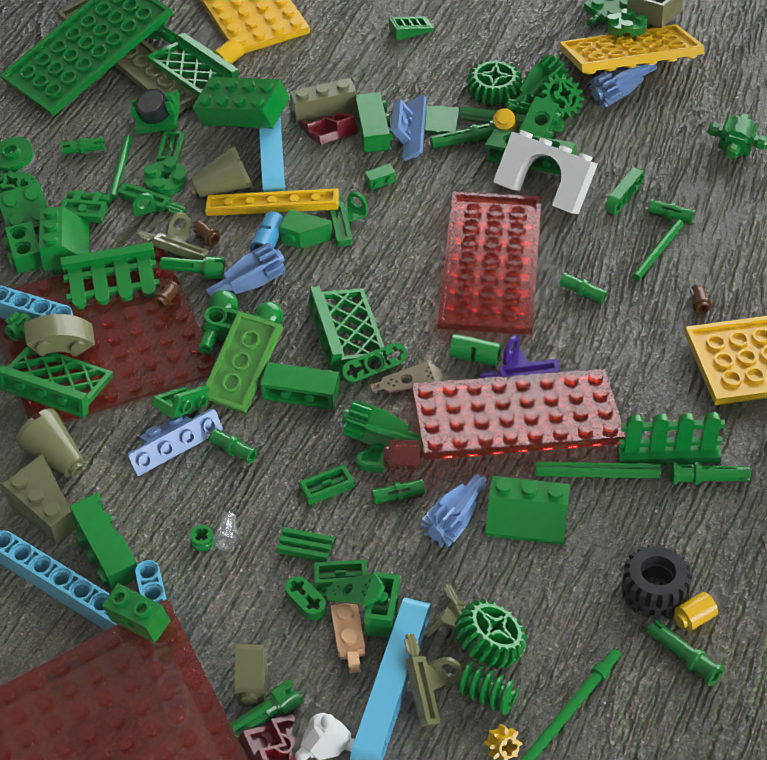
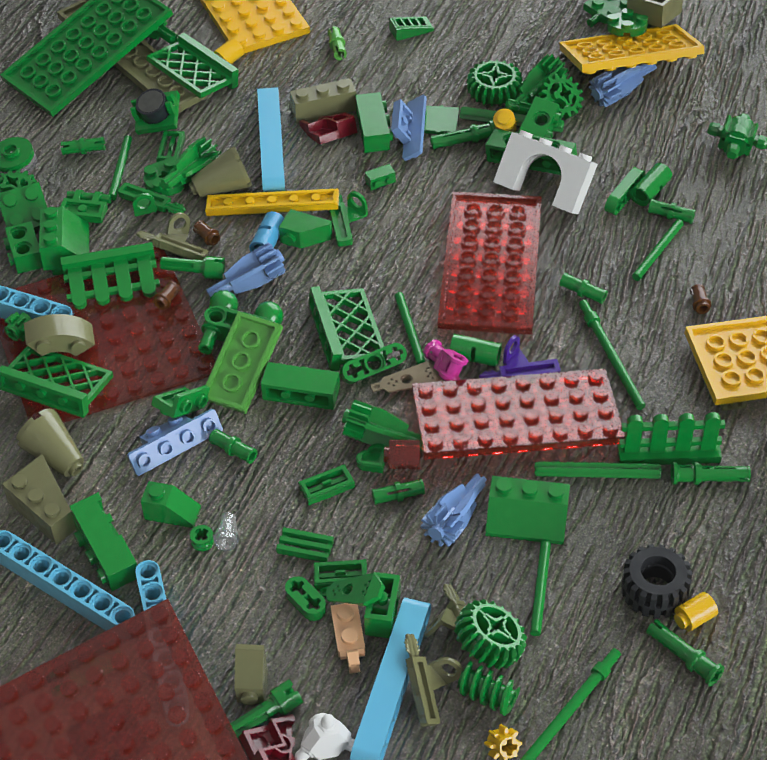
(136, 612): green brick -> none
(169, 505): none -> green slope
(190, 162): none -> green piece
(241, 102): green brick -> none
(337, 43): none -> bright green pin
(409, 327): none -> green bar
(447, 361): none -> dark pink connector
(540, 588): none -> green bar
(593, 321): none -> green bar
(651, 184): none -> green pin

